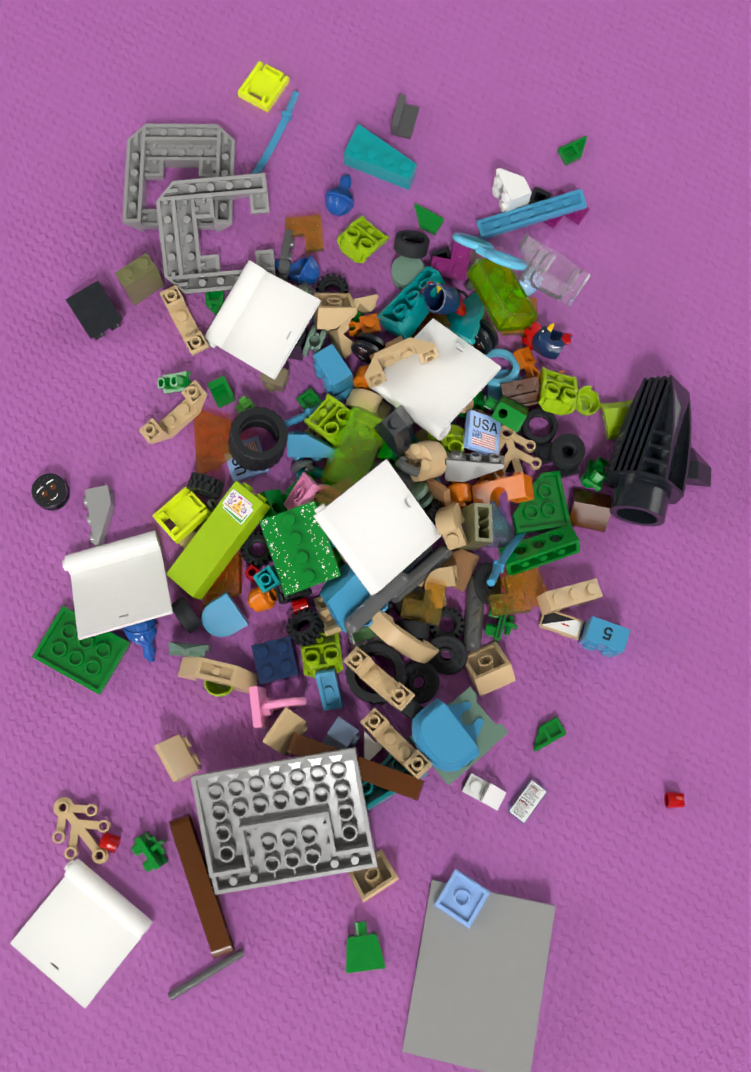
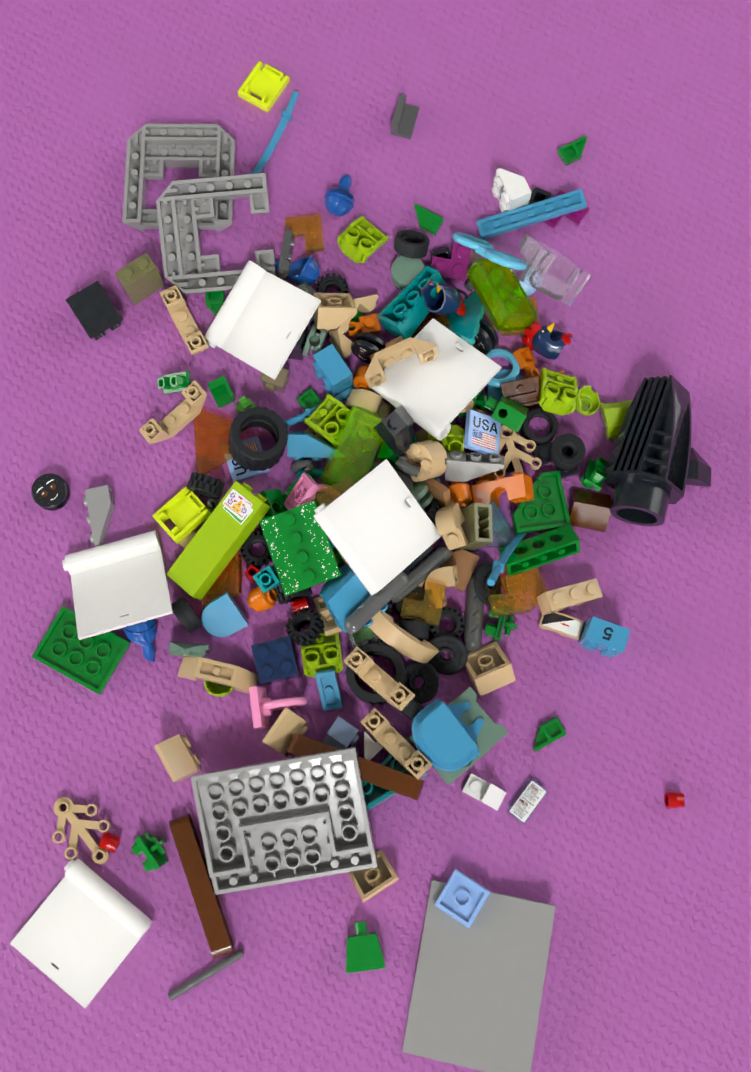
(378, 159): teal wedge -> none

